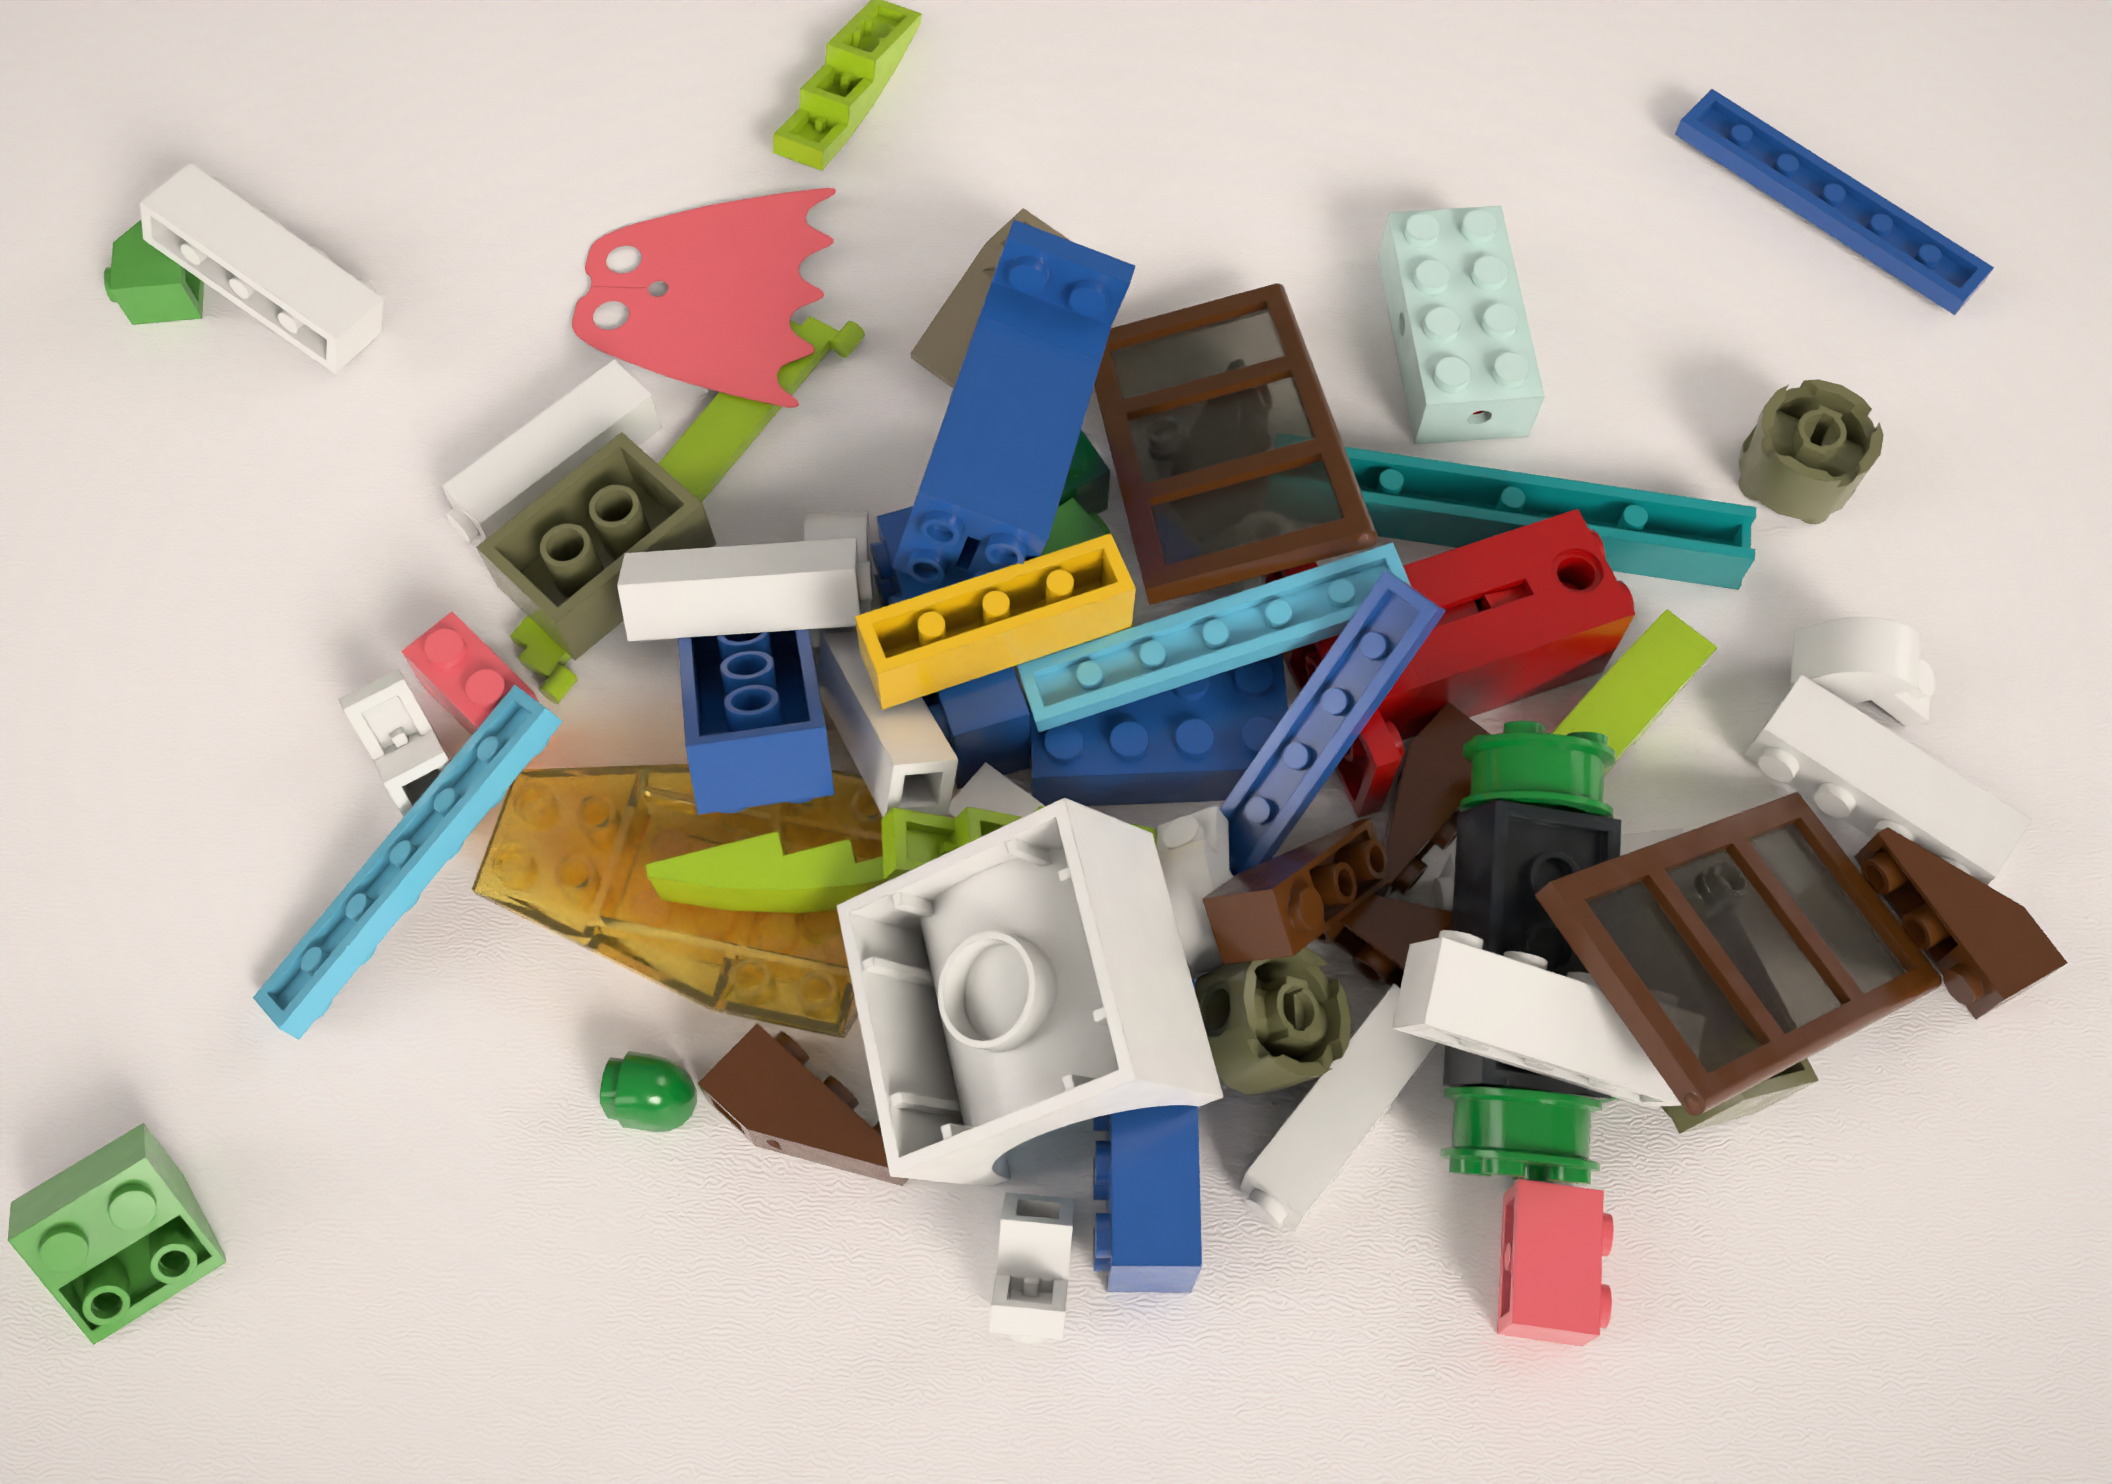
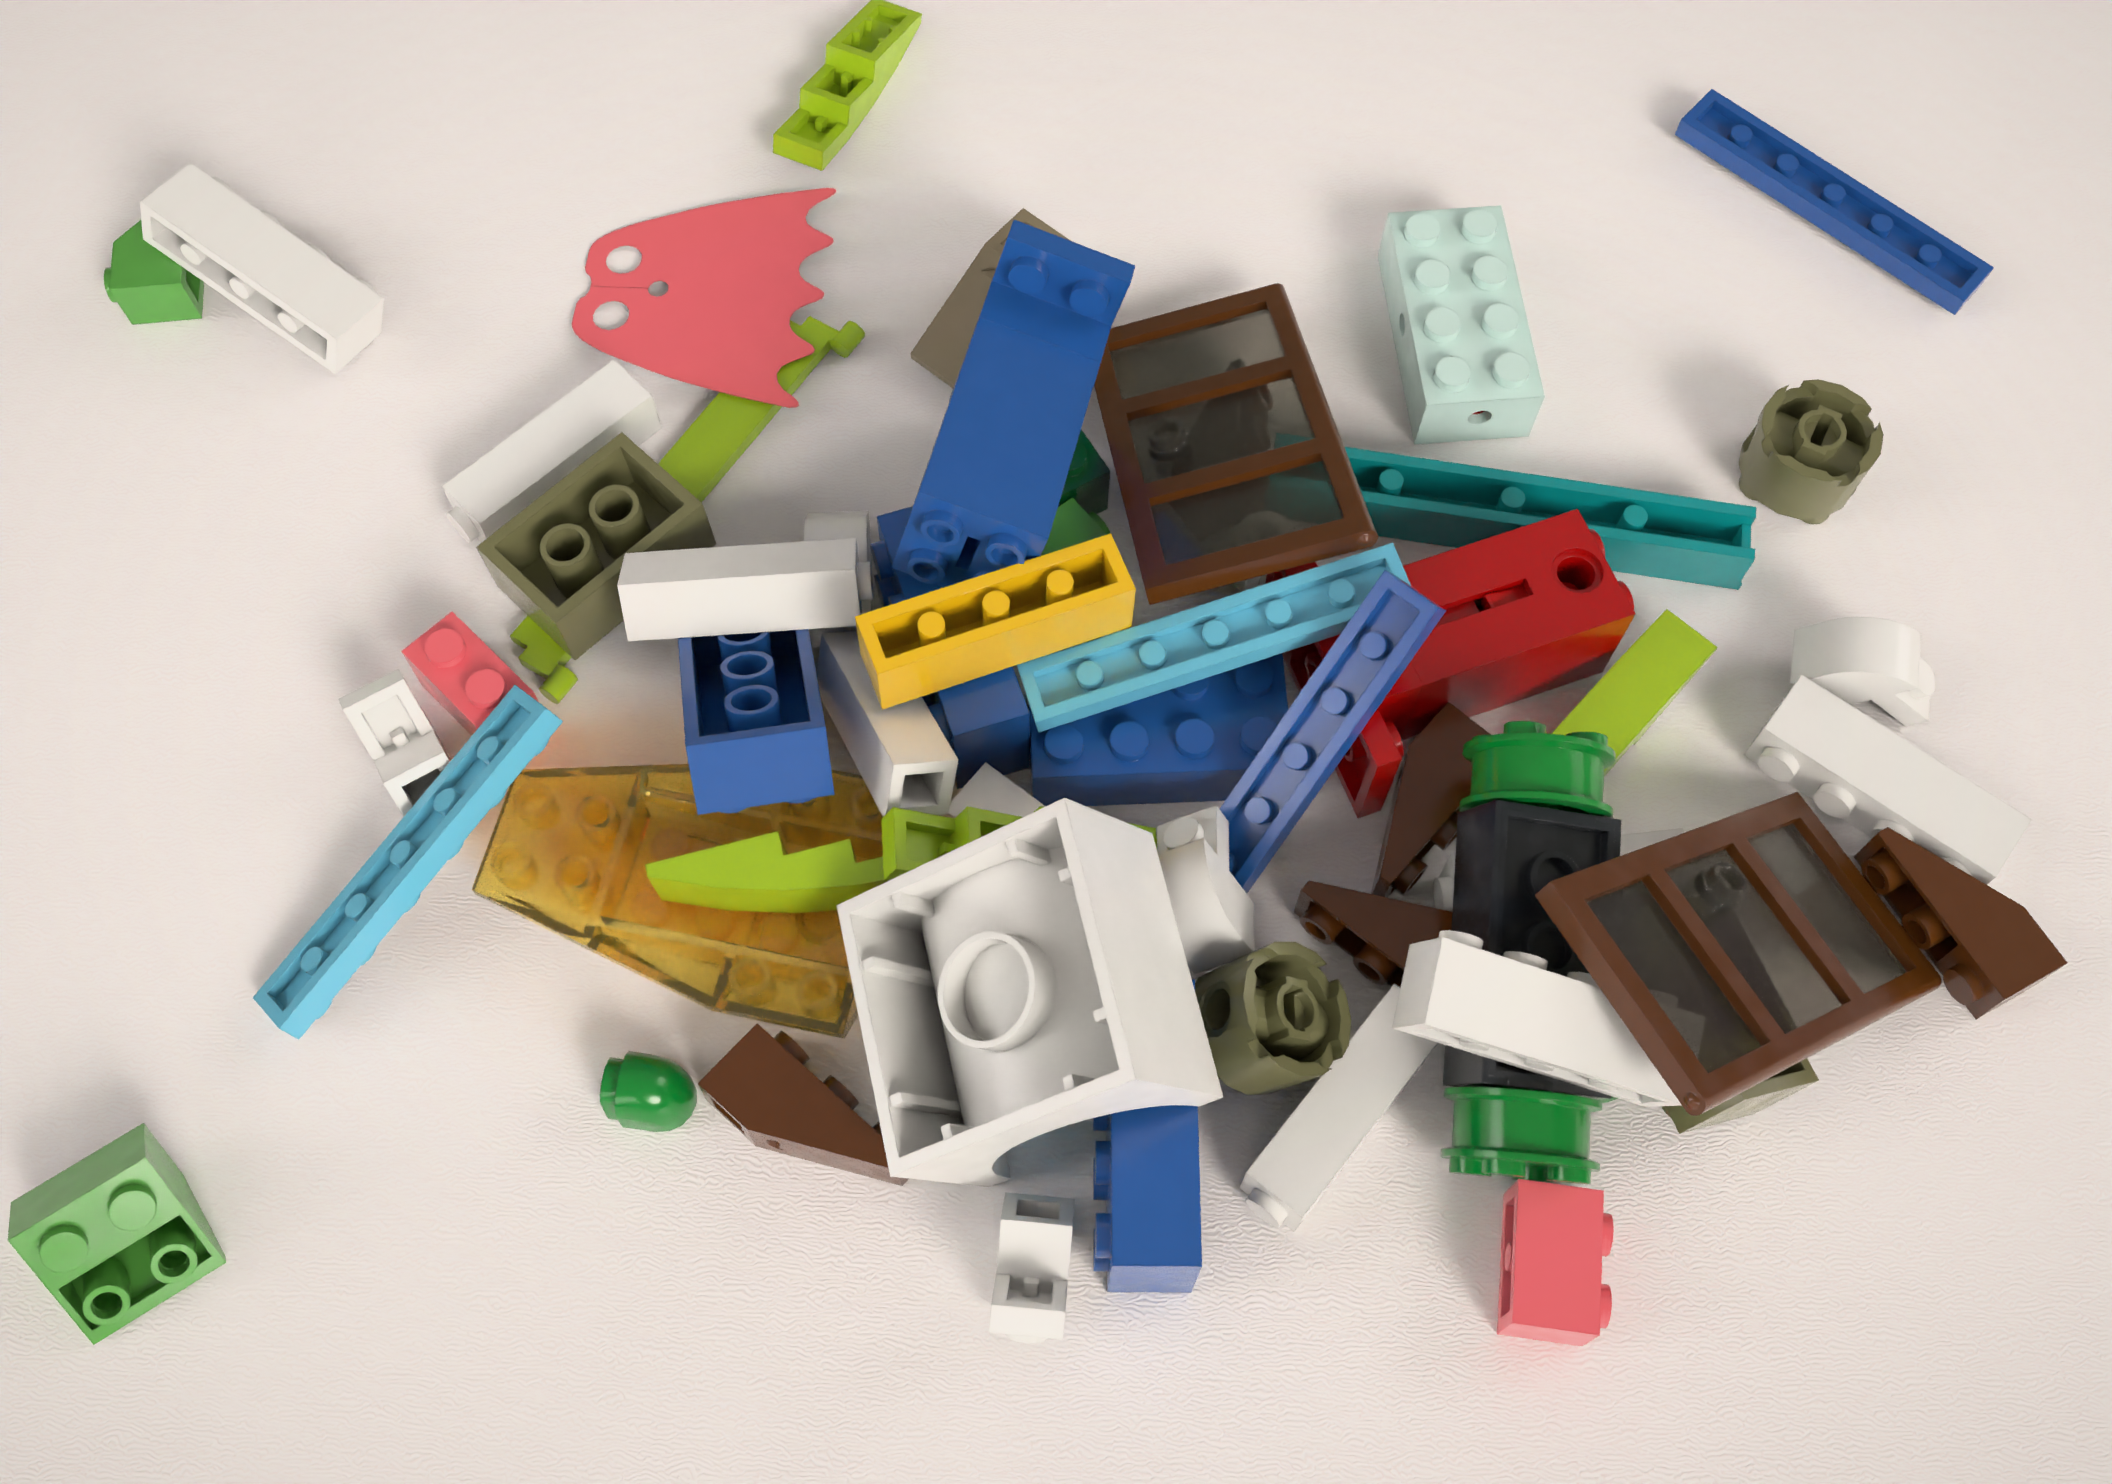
(1296, 895): reddish brown slope -> none

